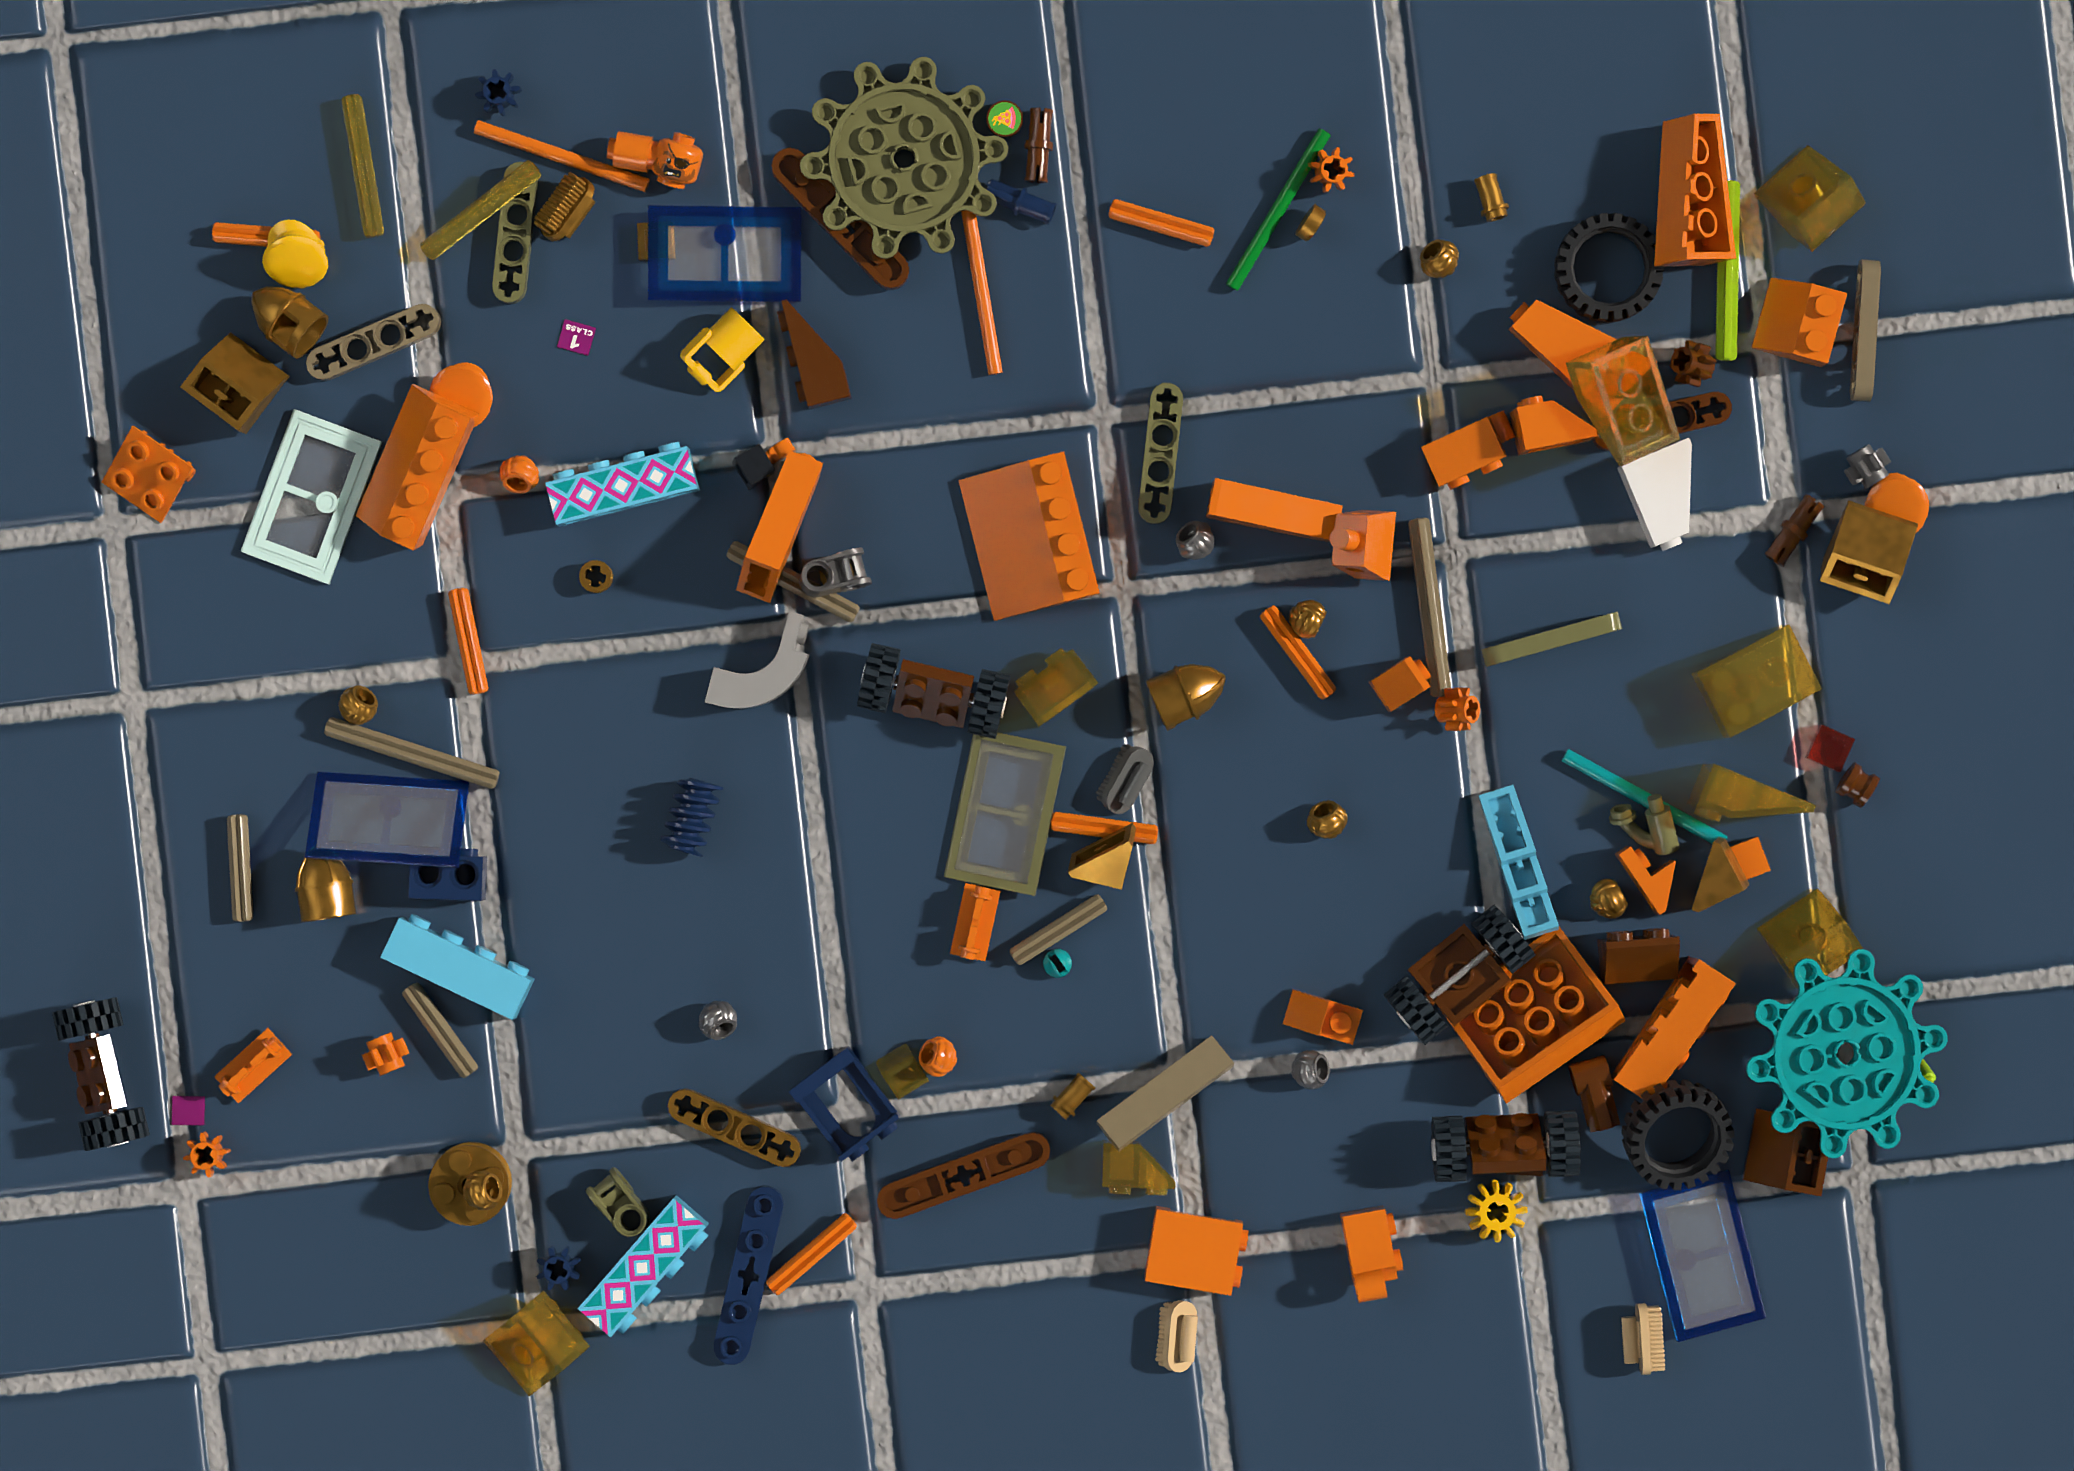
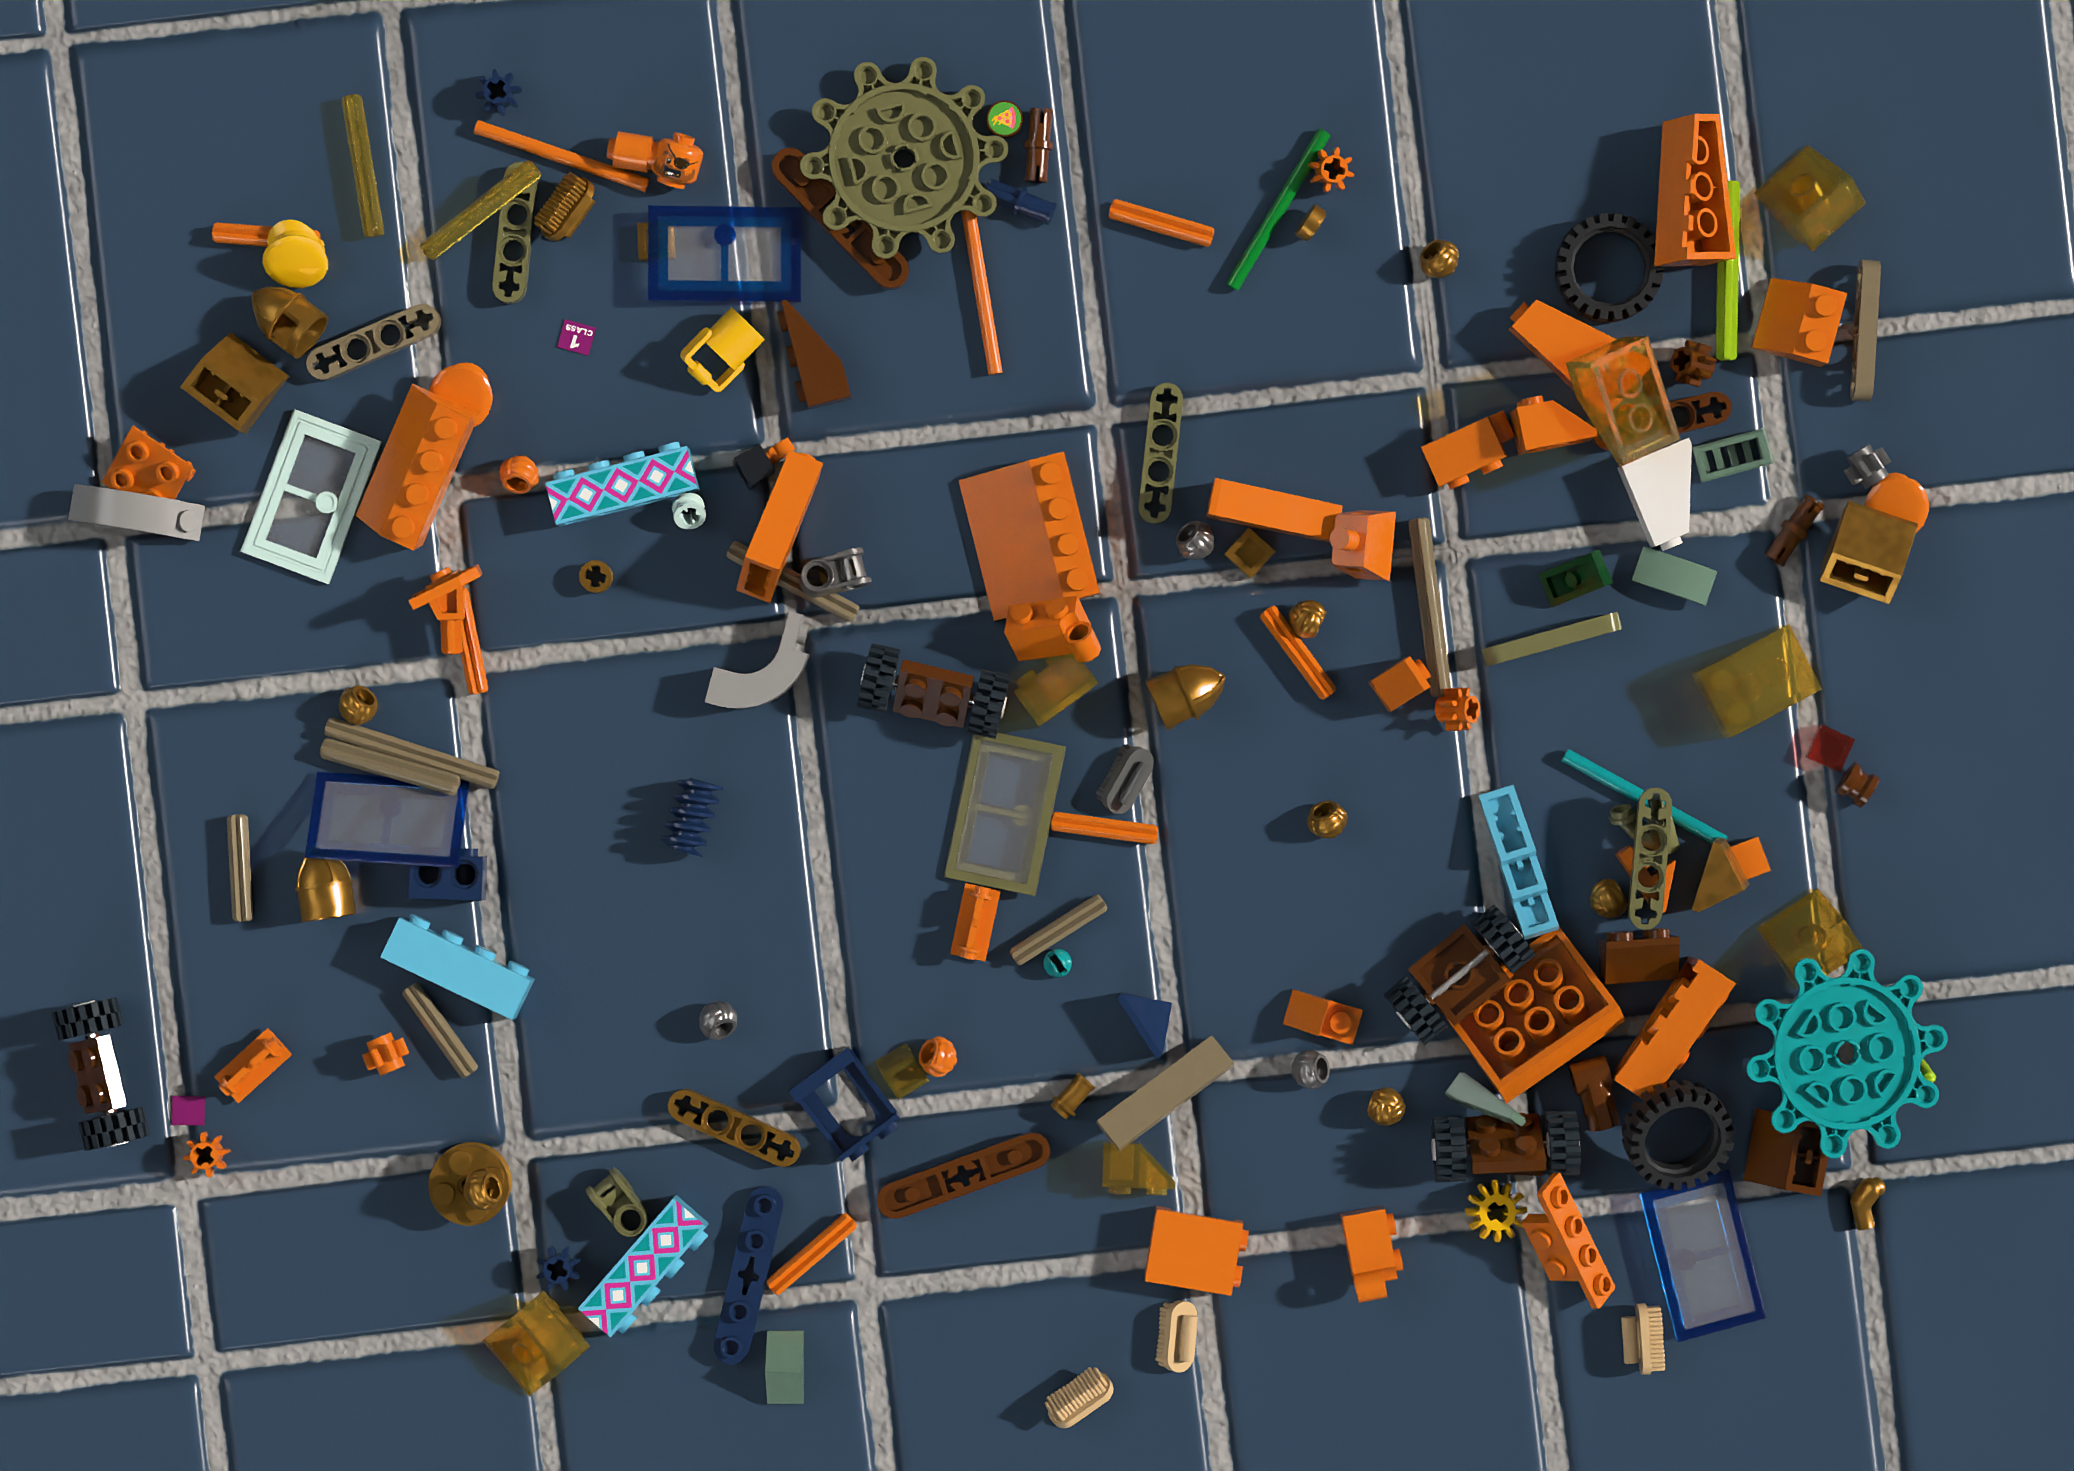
(136, 512): none -> light grey arch
(390, 766): none -> dark tan axle
(447, 601): none -> orange piece
(691, 520): none -> light aqua bush
(785, 1367): none -> sand green slope
(1051, 630): none -> orange hinge
(1079, 1398): none -> tan piece
(1104, 860): pearl gold slope -> none
(1149, 1018): none -> dark blue slope
(1249, 553): none -> pearl gold tile
(1386, 1106): none -> pearl gold piece
(1474, 1096): none -> sand green slope
(1491, 198): pearl gold pin -> none
(1566, 1244): none -> orange bracket
(1575, 578): none -> dark green slope
(1655, 858): none -> olive beam
(1674, 576): none -> sand green slope
(1731, 795): clear yellow slope -> none
(1763, 447): none -> sand green slope
(1863, 1199): none -> pearl gold arm

